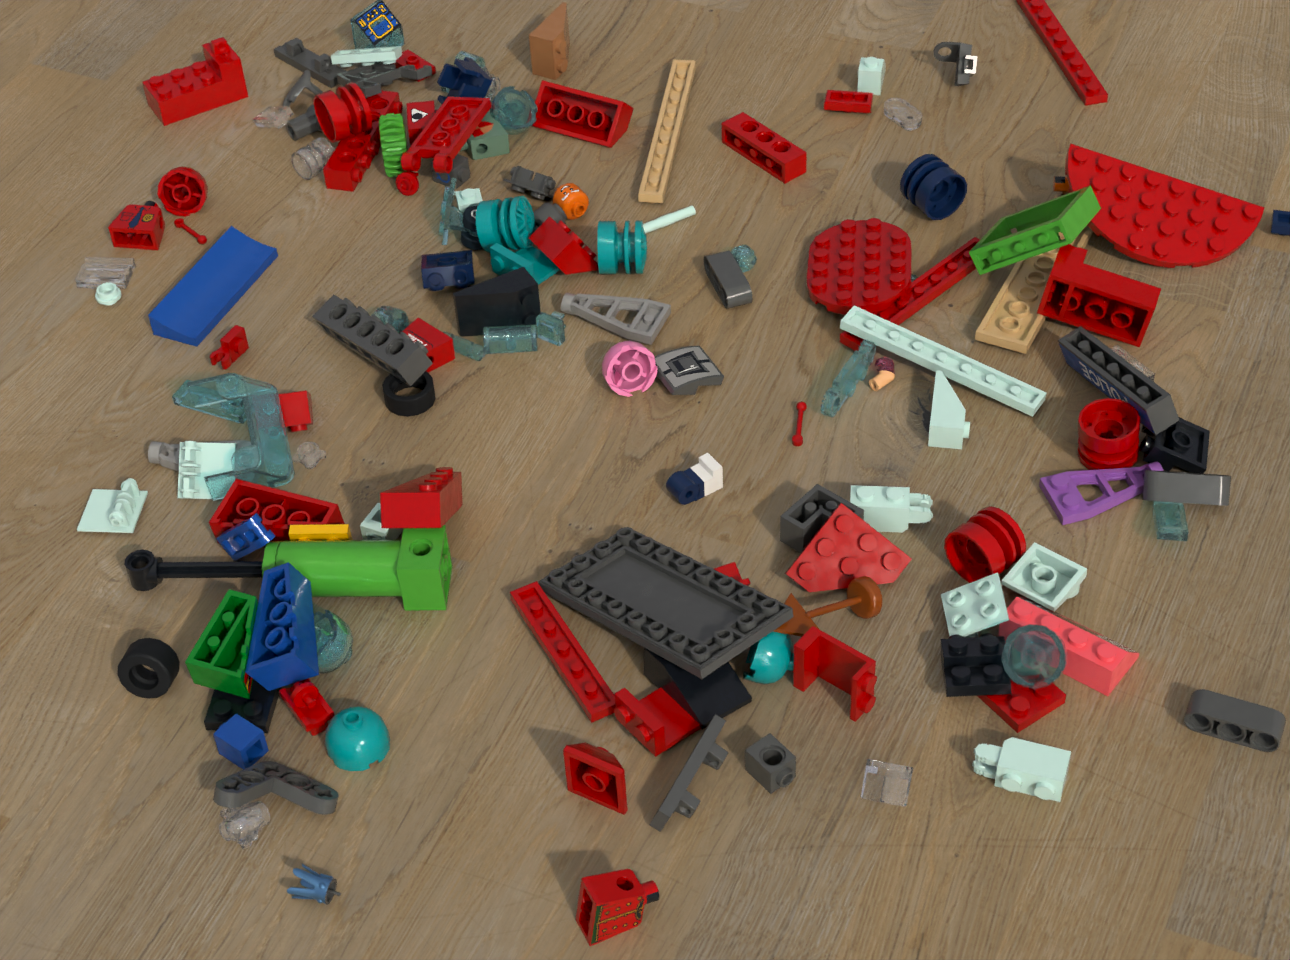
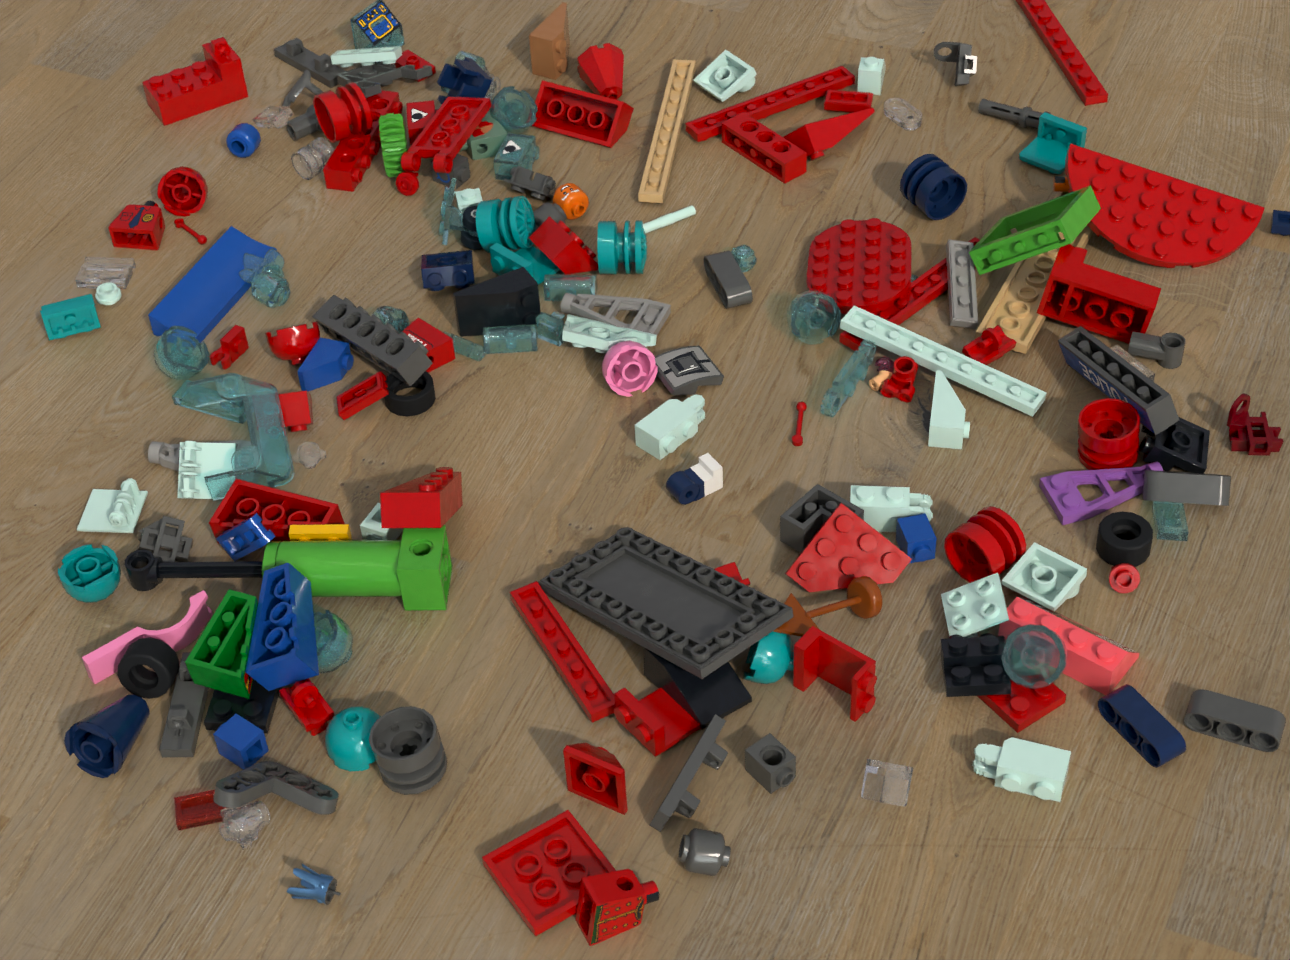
(70, 317): none -> teal bracket
(90, 573): none -> teal cylinder
(105, 660): none -> bright pink piece
(107, 736): none -> dark blue cone
(167, 538): none -> dark grey piece
(180, 353): none -> clear light blue cylinder
(184, 715): none -> dark grey hinge
(197, 810): none -> clear red tile
(243, 140): none -> blue head
(255, 265): none -> clear light blue plate
(270, 289): none -> clear light blue head
(293, 342): none -> red cylinder
(325, 364): none -> blue slope
(362, 395): none -> red tile
(408, 750): none -> dark grey wheel
(514, 152): none -> clear light blue brick
(545, 870): none -> red plate
(558, 284): none -> clear light blue brick
(600, 335): none -> light aqua wing
(602, 70): none -> red cone
(669, 425): none -> light aqua hinge
(704, 852): none -> dark grey head
(726, 76): none -> light aqua slope
(772, 102): none -> red plate
(813, 316): none -> clear light blue cylinder
(824, 134): none -> red wedge
(902, 380): none -> red plate
(916, 537): none -> blue brick
(961, 284): none -> light grey tile
(989, 346): none -> red hips
(1025, 117): none -> dark grey pin
(1052, 142): none -> teal bracket
(1124, 539): none -> black tyre
(1124, 578): none -> plate
(1142, 725): none -> dark blue beam
(1166, 349): none -> dark grey piece
(1248, 440): none -> dark red piece

